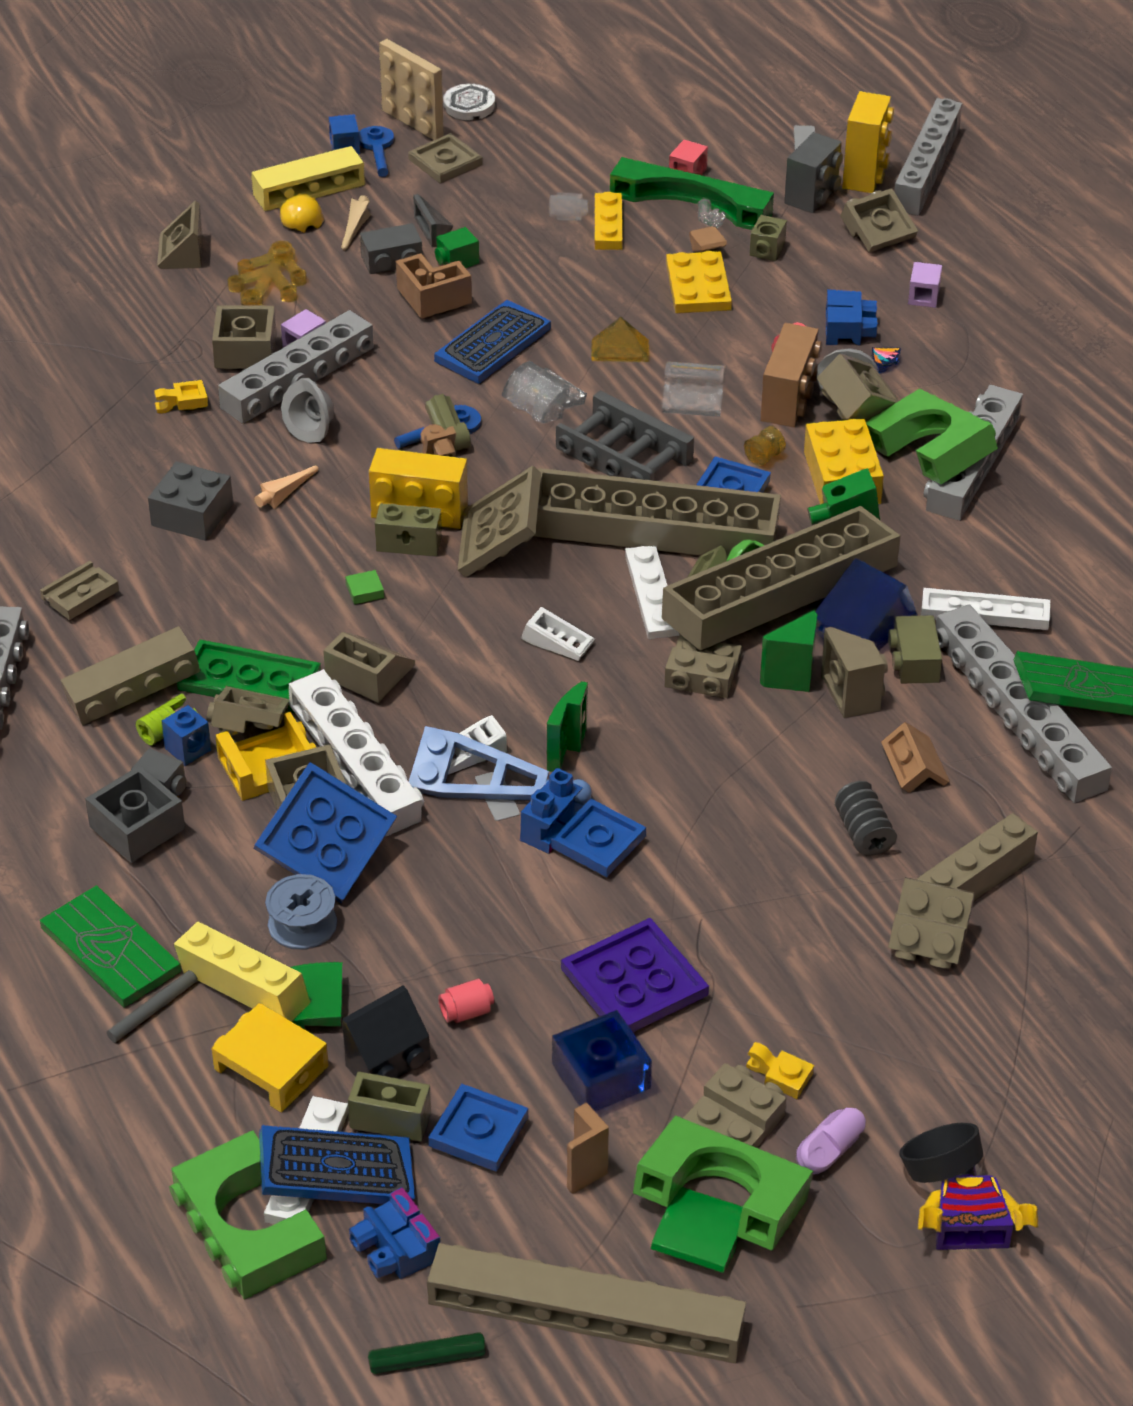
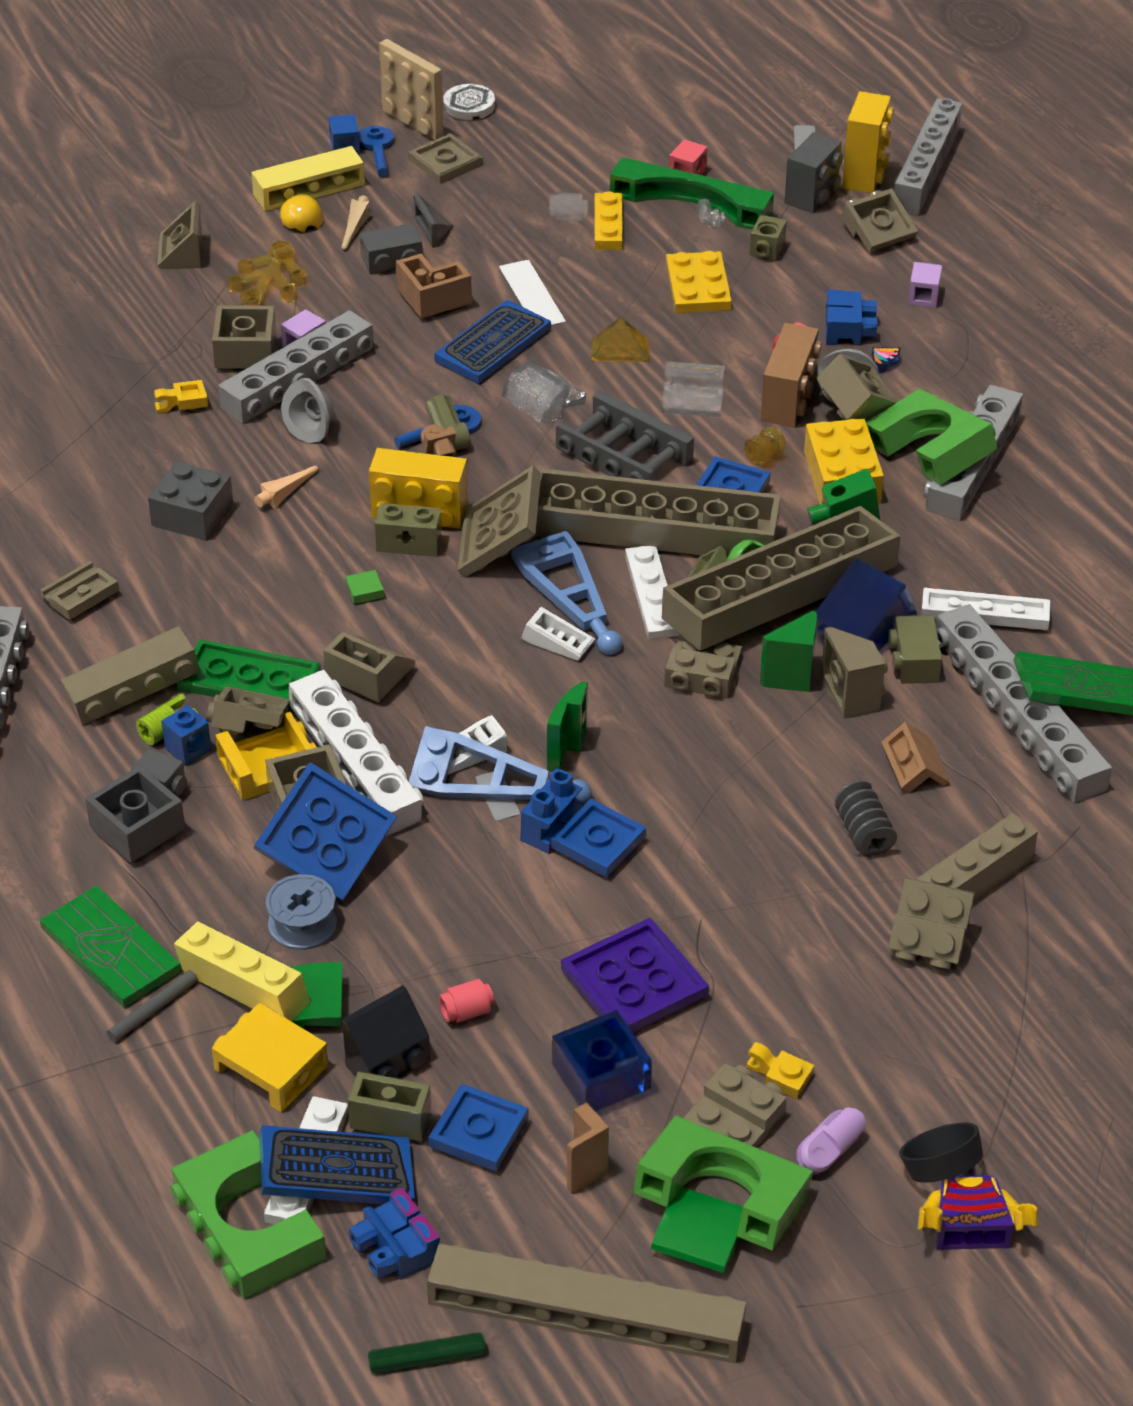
(457, 246): green brick -> none
(531, 290): none -> white sticker
(556, 551): none -> medium blue plate
(706, 239): medium nougat slope -> none

